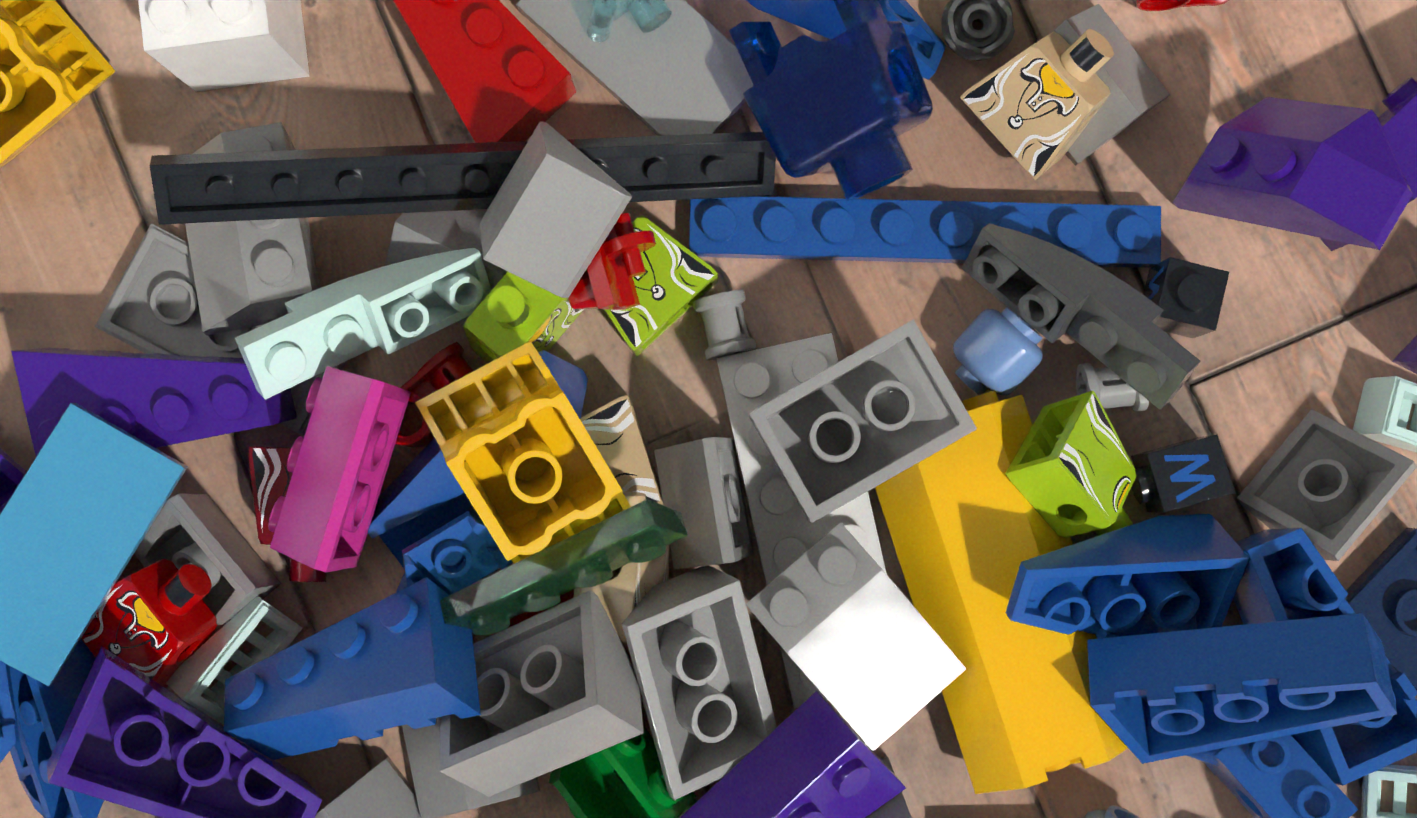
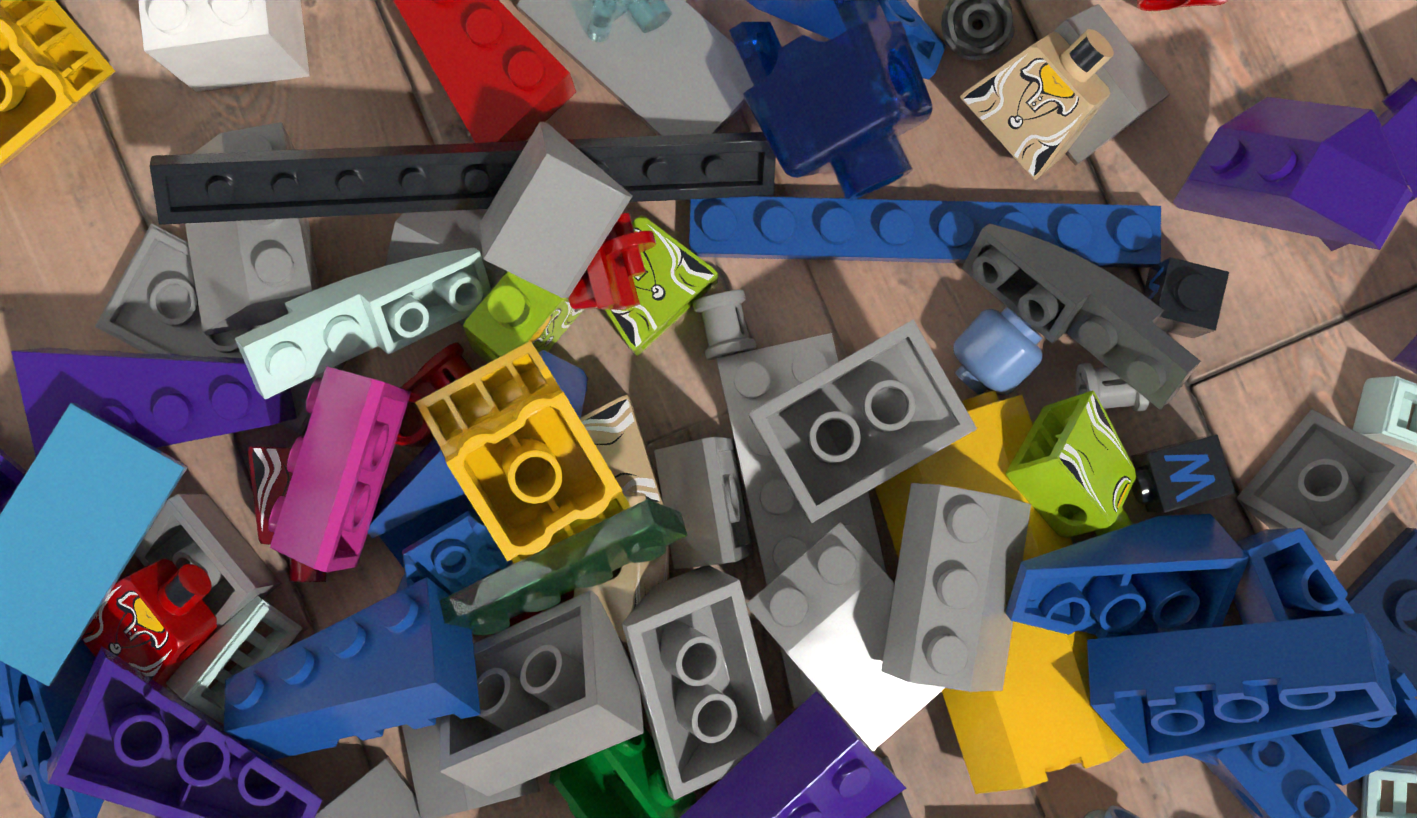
(955, 588): none -> light grey slope

